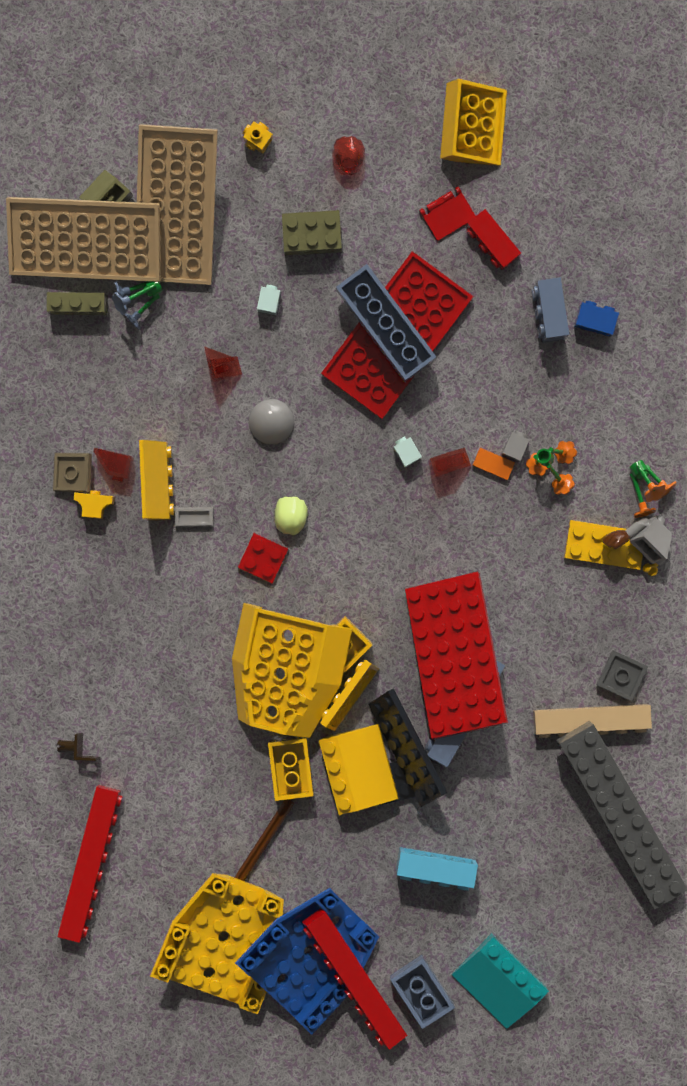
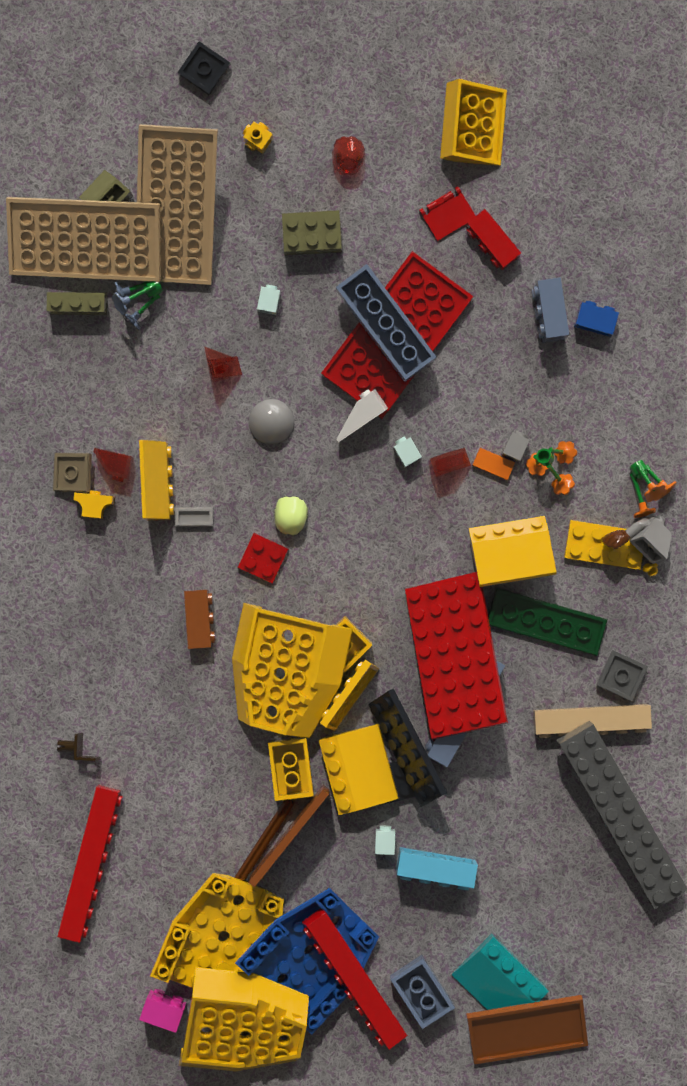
(163, 1010): none -> dark pink brick
(199, 619): none -> dark orange brick
(204, 68): none -> black plate
(239, 1003): none -> yellow wedge
(289, 835): none -> dark orange tile
(364, 411): none -> white slope
(385, 840): none -> light aqua brick
(512, 551): none -> yellow slope
(527, 1029): none -> dark orange tile
(547, 622): none -> dark green tile

